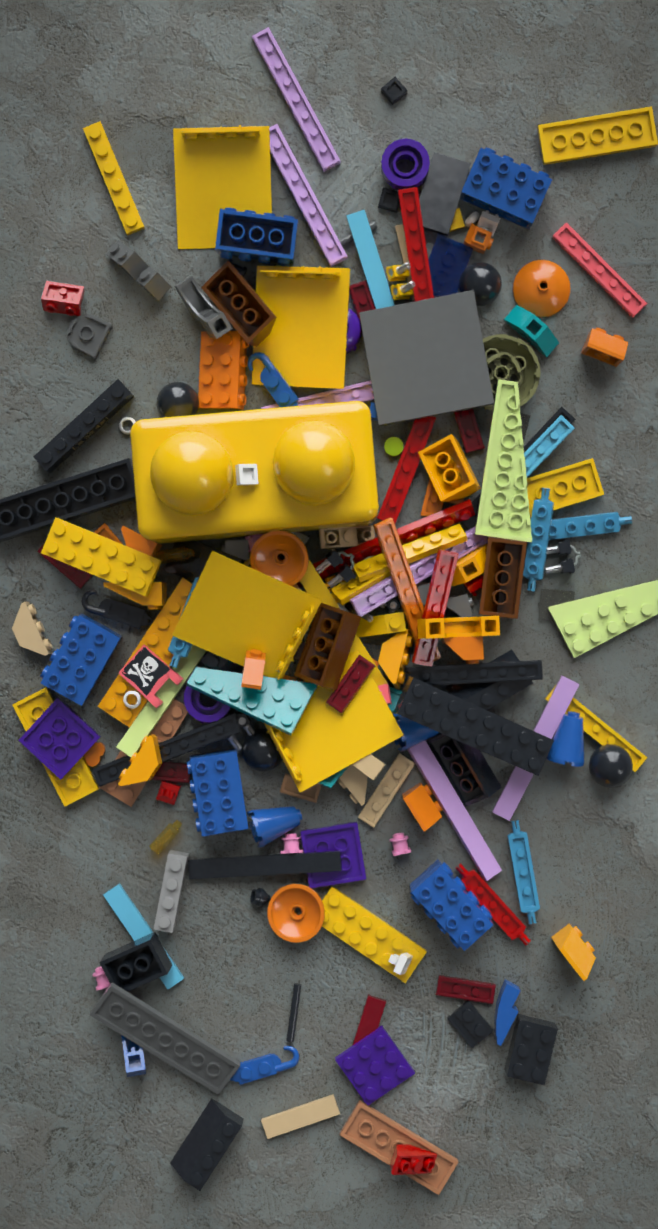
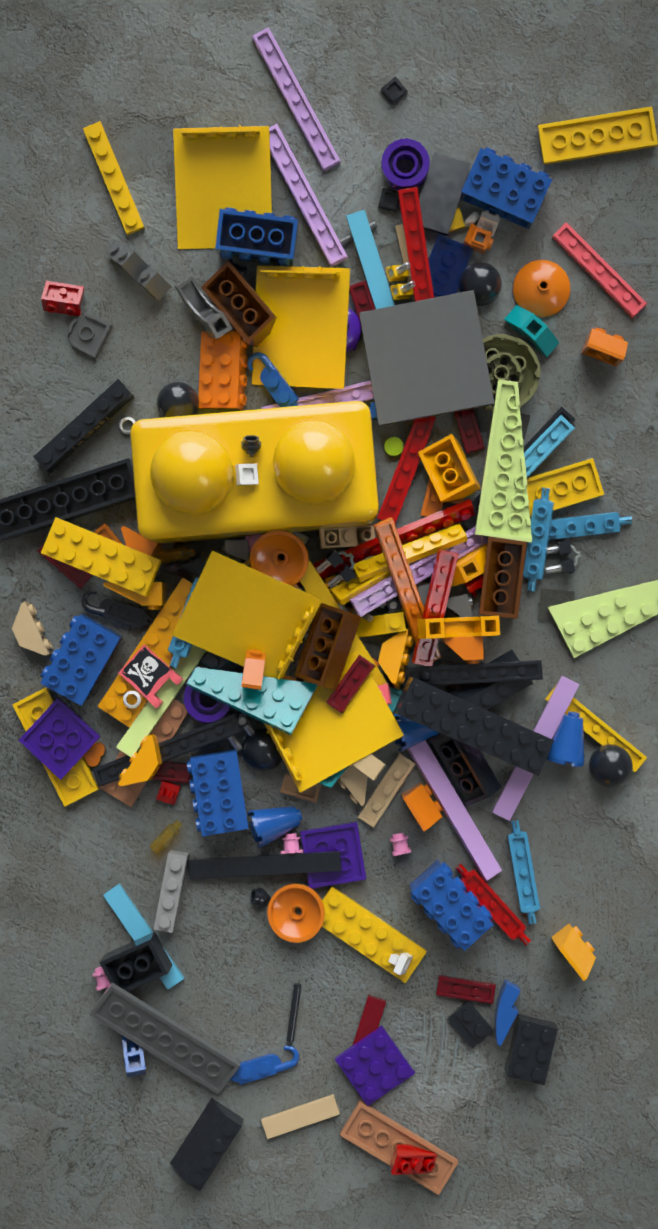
(251, 445): none -> black plate

